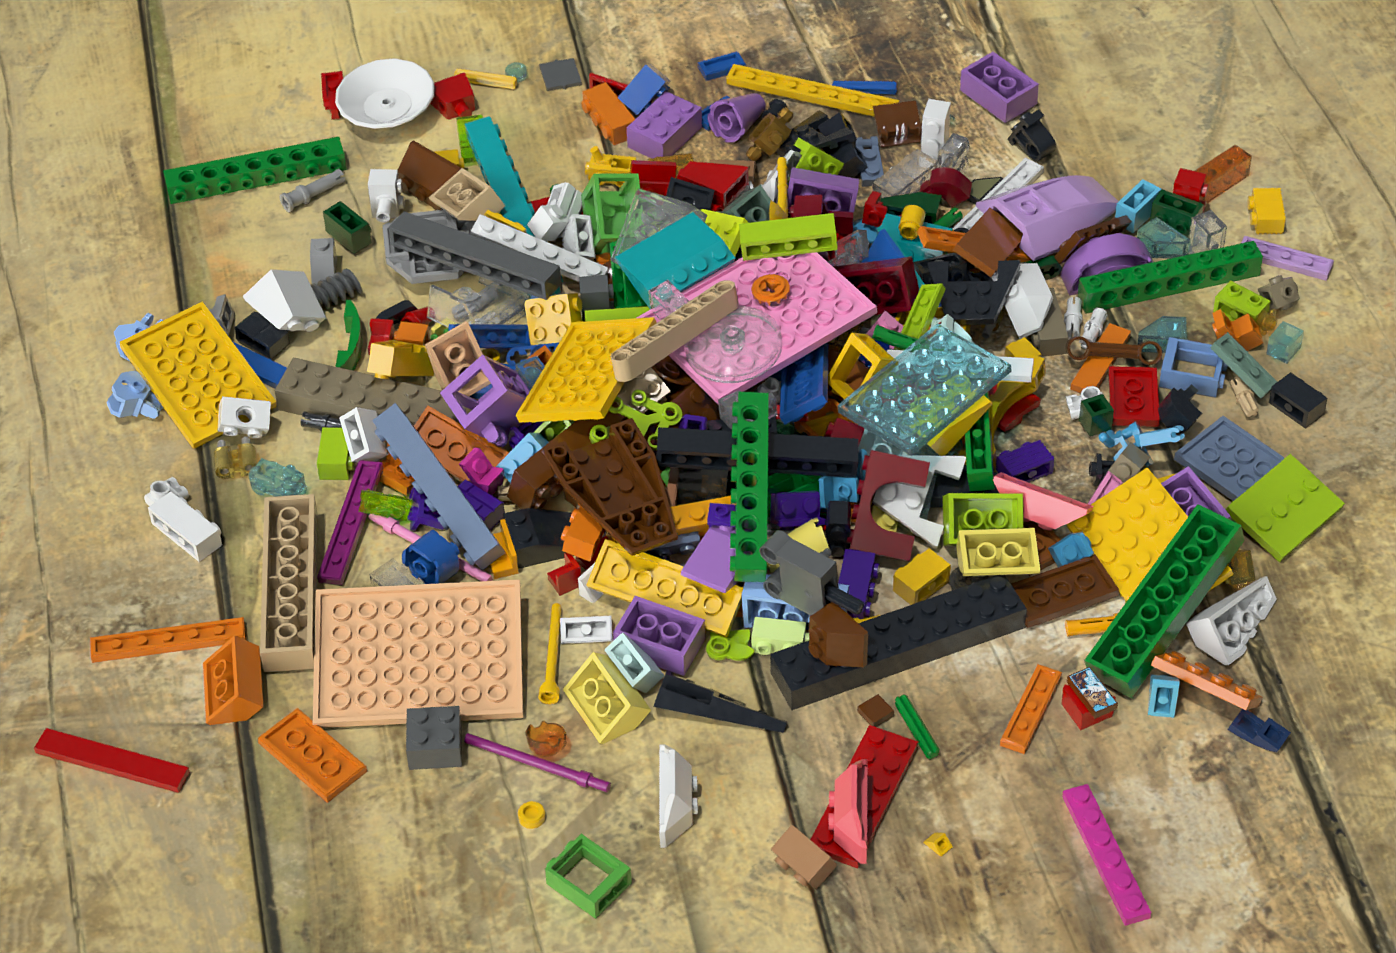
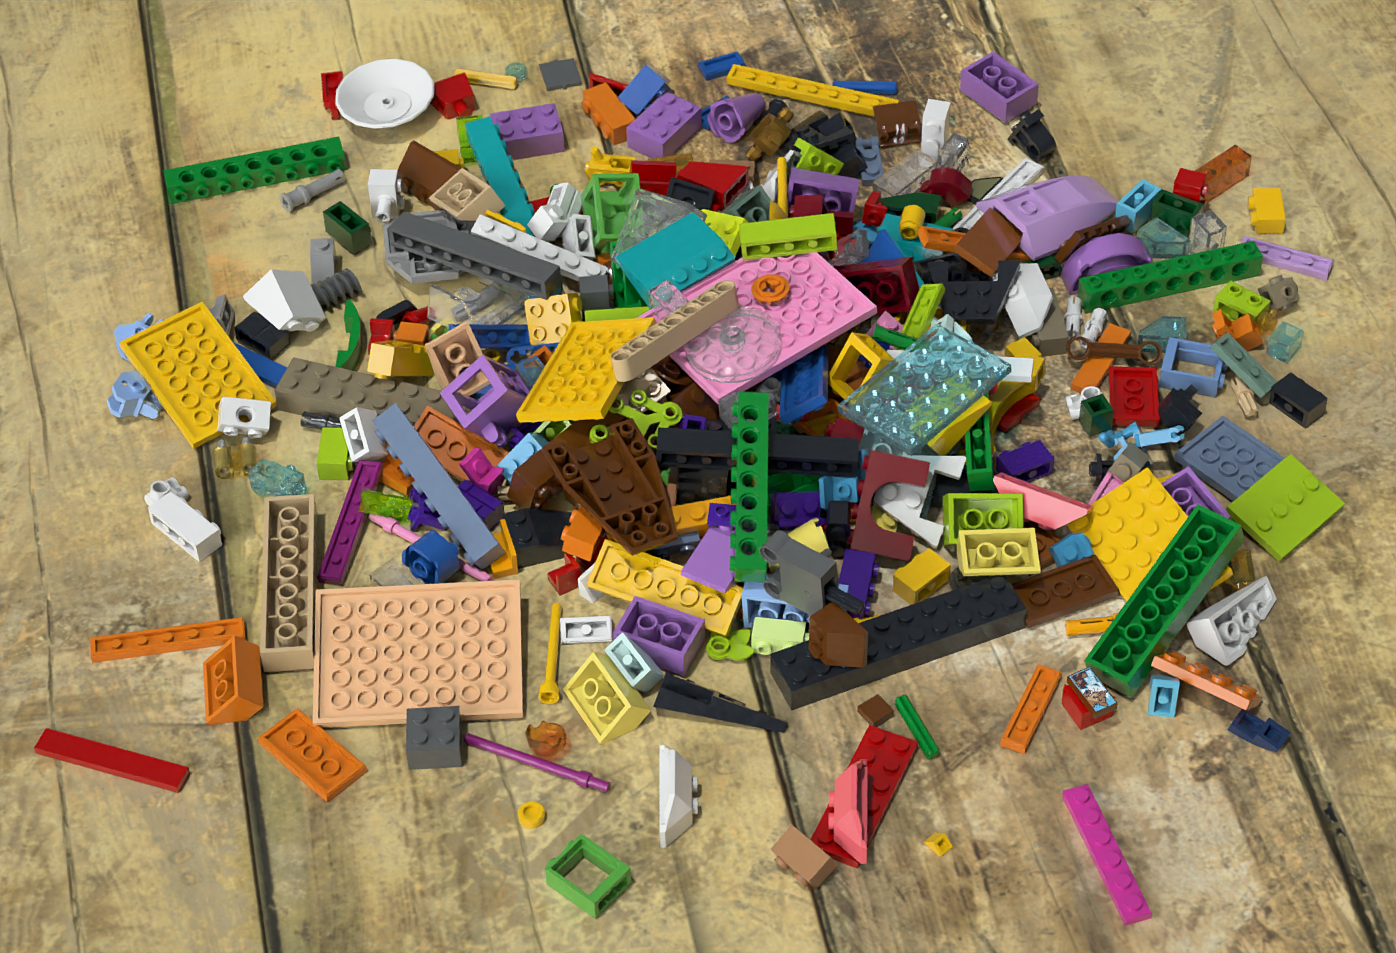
(530, 131): none -> medium lavender brick

